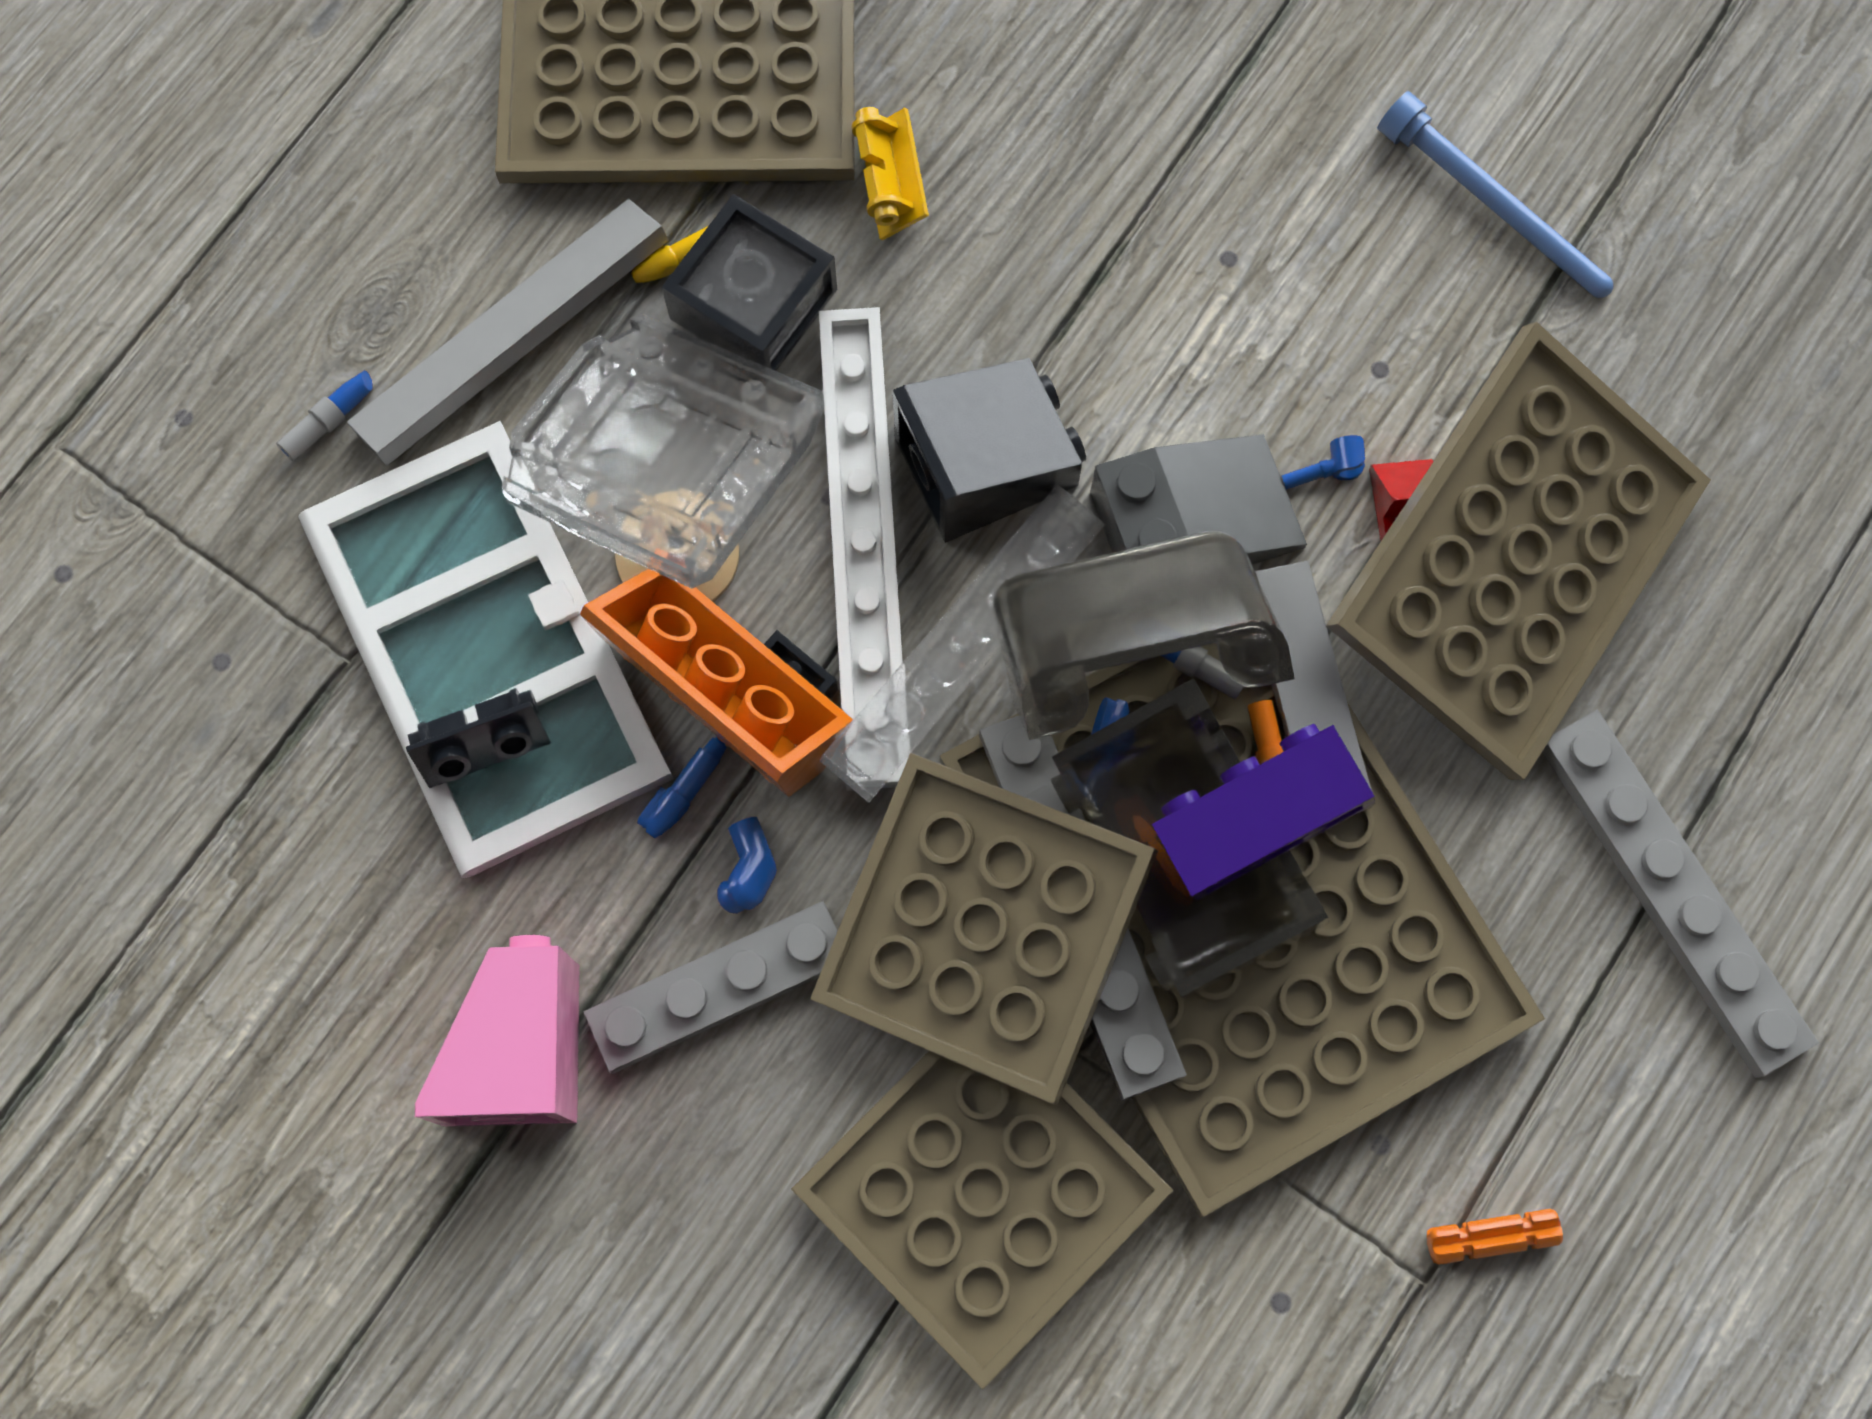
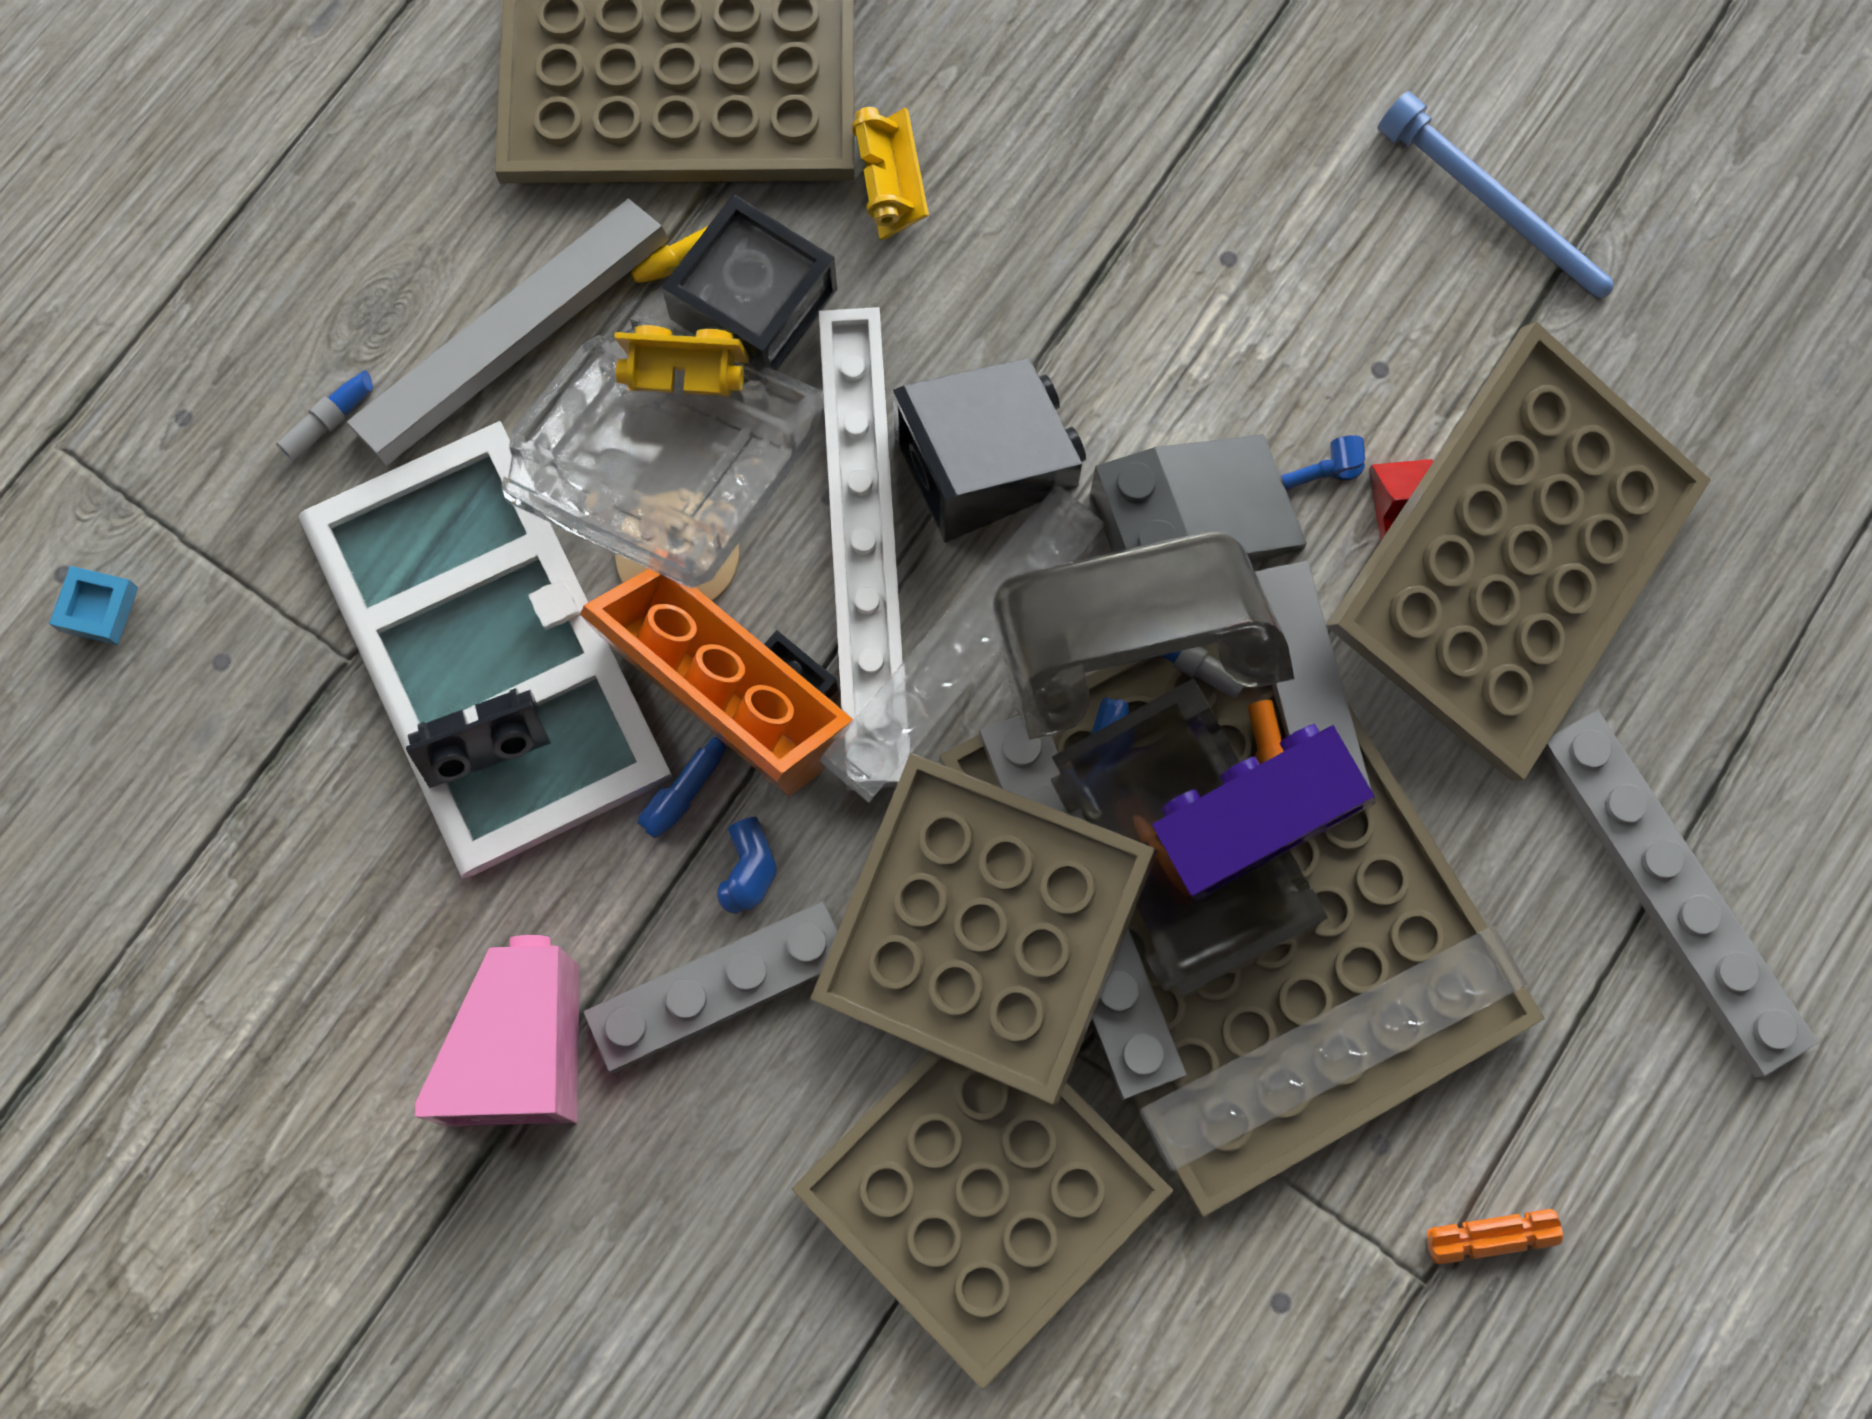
(93, 605): none -> dark azure plate
(657, 355): none -> yellow hinge
(1332, 1048): none -> clear plate

